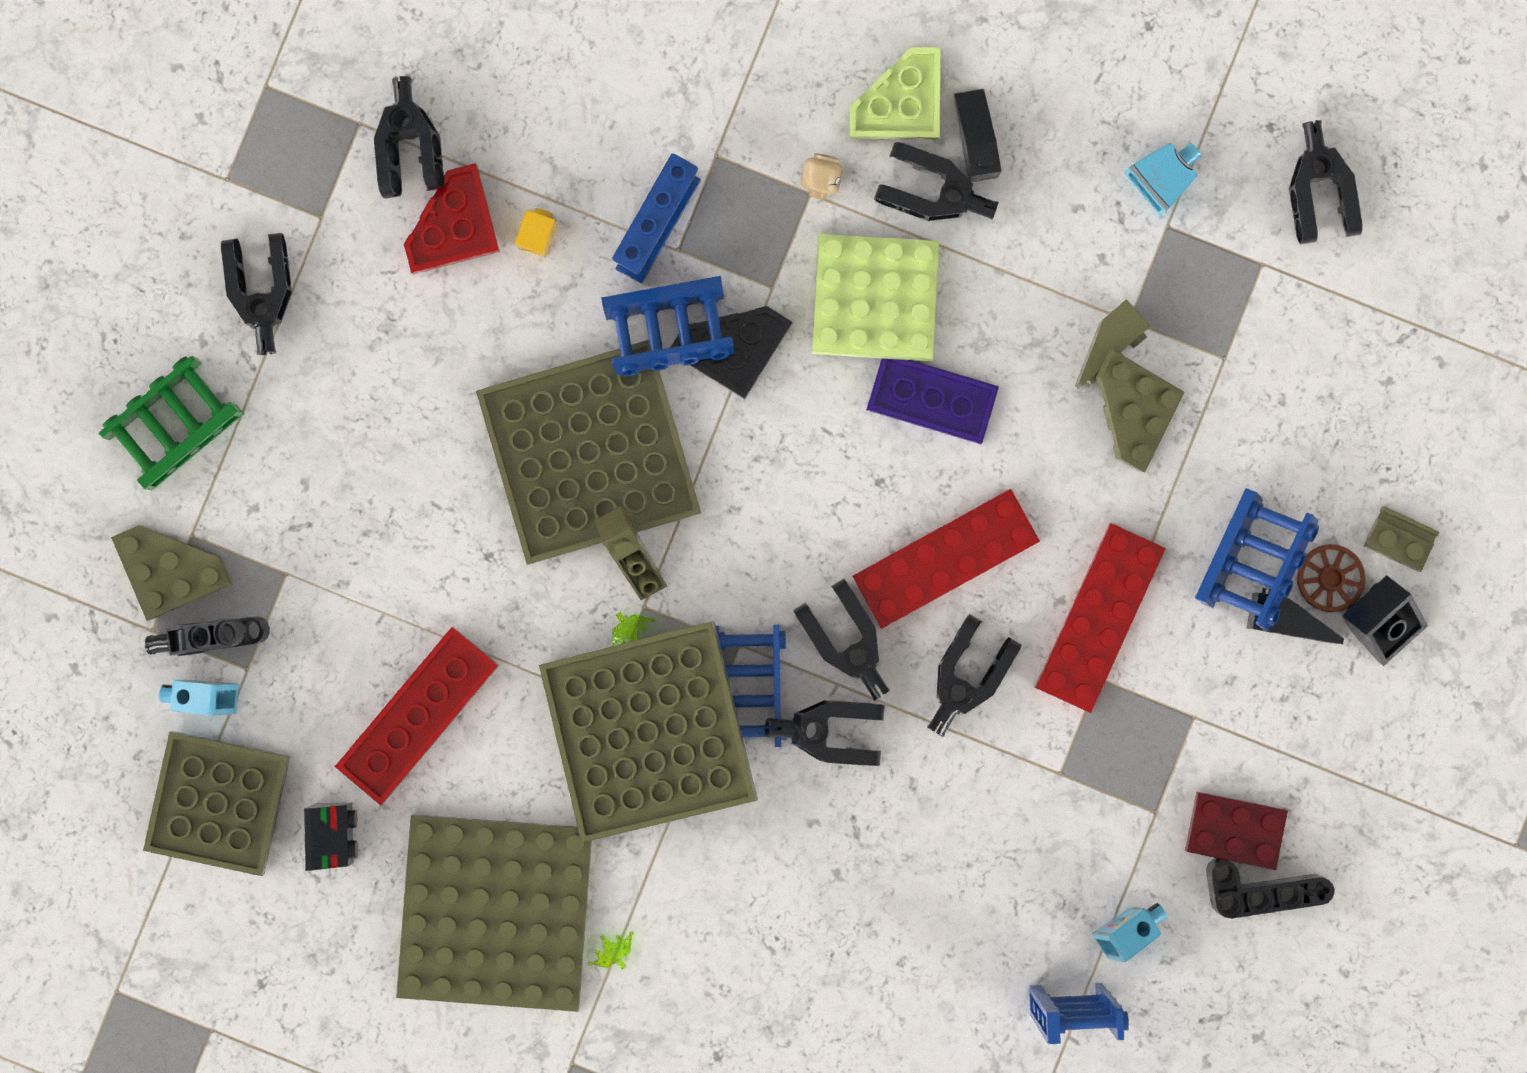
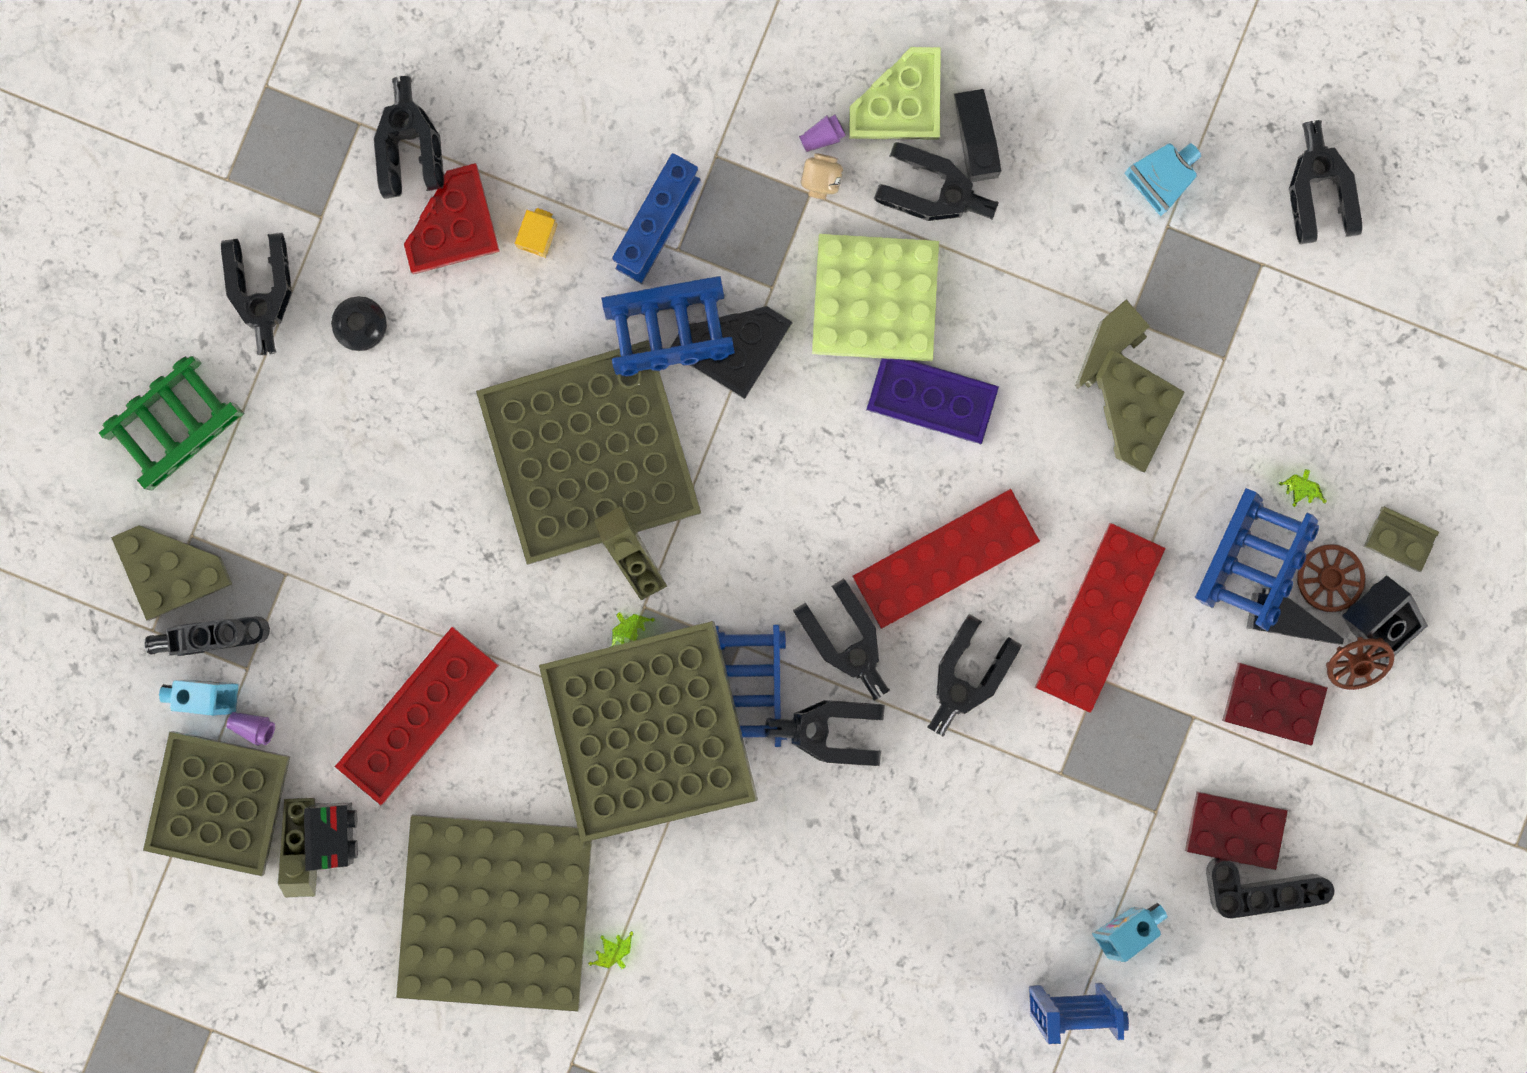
(252, 727): none -> medium lavender cone
(292, 876): none -> olive slope
(369, 334): none -> black piece
(822, 134): none -> medium lavender cone
(1275, 704): none -> dark red plate
(1303, 487): none -> clear neon green piece
(1360, 664): none -> copper wheel

